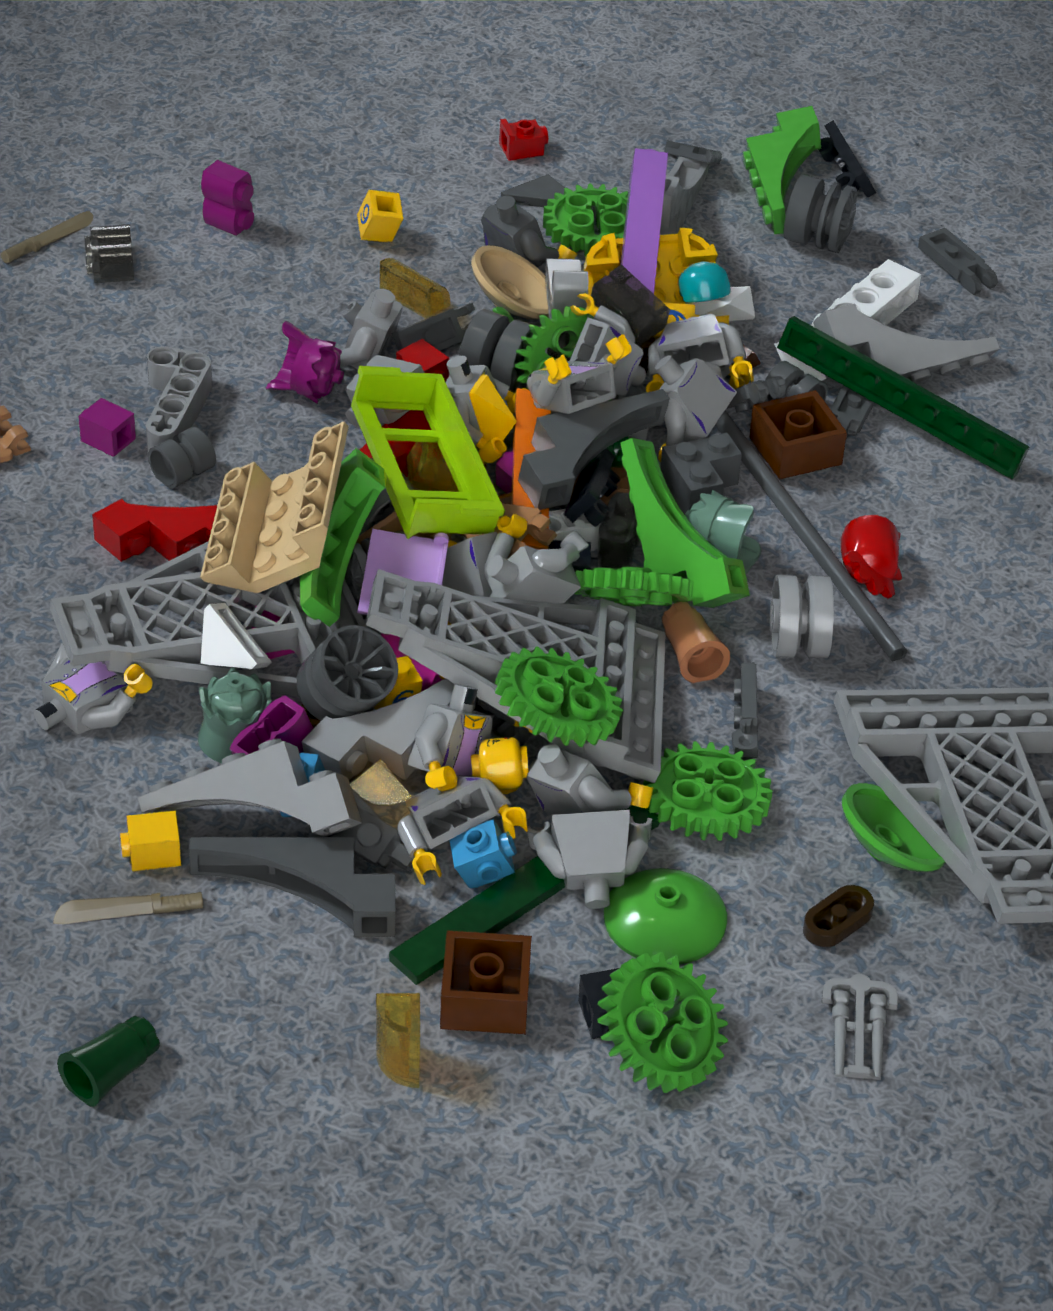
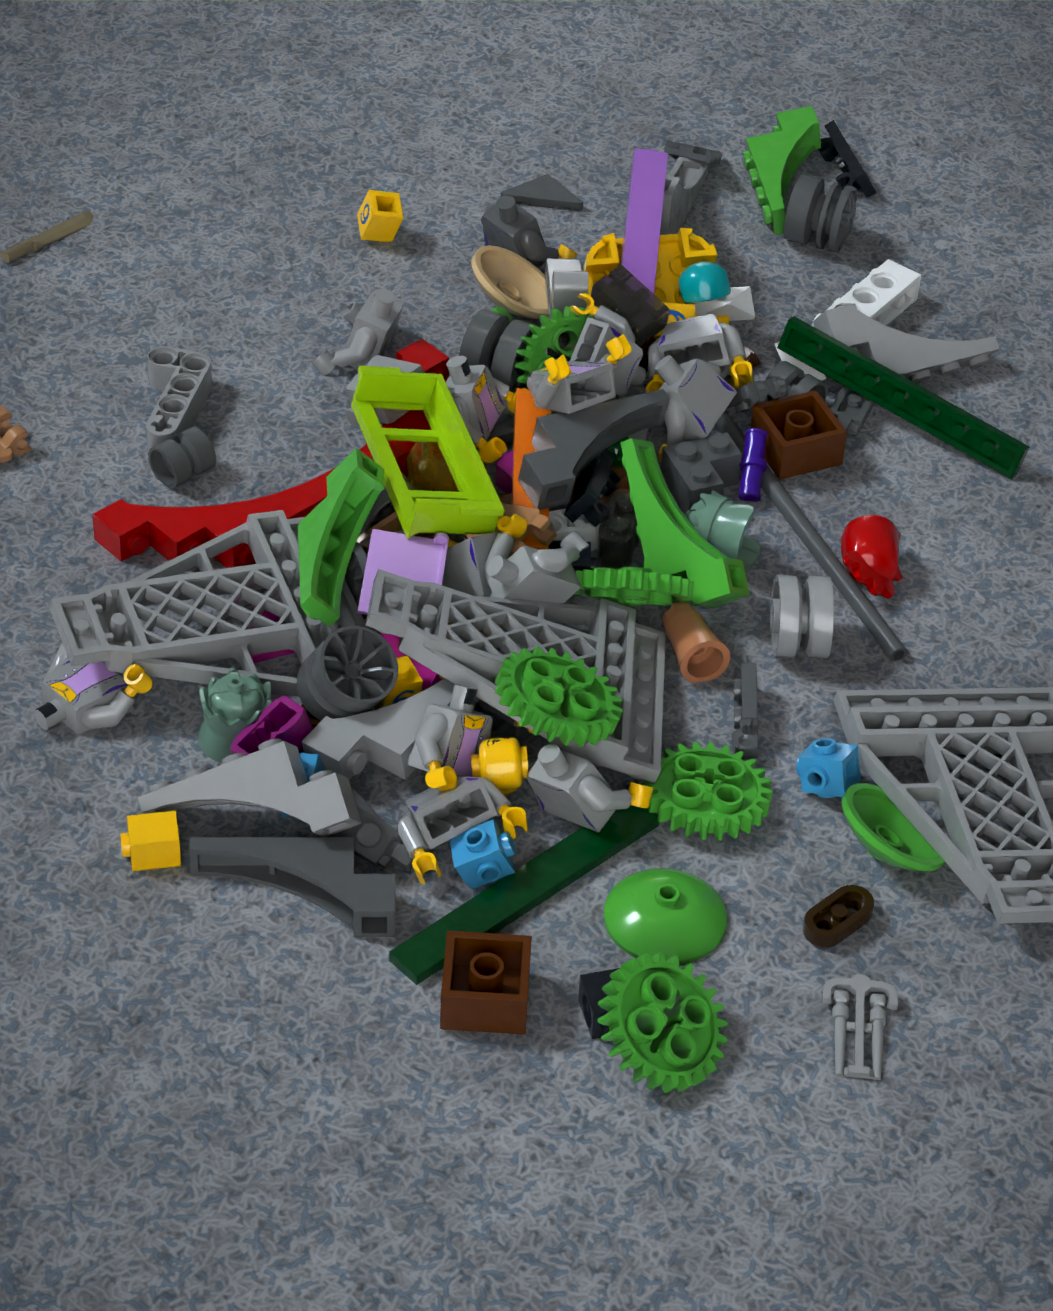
(107, 427): magenta brick -> none
(107, 1059): dark green plant -> none
(109, 253): clear smoke brick -> none
(115, 907): dark tan piece -> none
(227, 197): magenta brick -> none
(228, 642): white slope -> none
(274, 527): tan slope -> none
(309, 365): magenta hat -> none
(380, 786): clear yellow brick -> none
(398, 1037): clear yellow brick -> none
(413, 288): clear yellow brick -> none
(438, 330): dark grey hinge -> none
(490, 410): yellow slope -> none
(522, 139): red brick -> none
(571, 216): bright green gear -> none
(592, 850): light grey torso -> none
(752, 465): none -> dark purple pin
(828, 768): none -> dark azure brick
(958, 260): dark grey hinge -> none

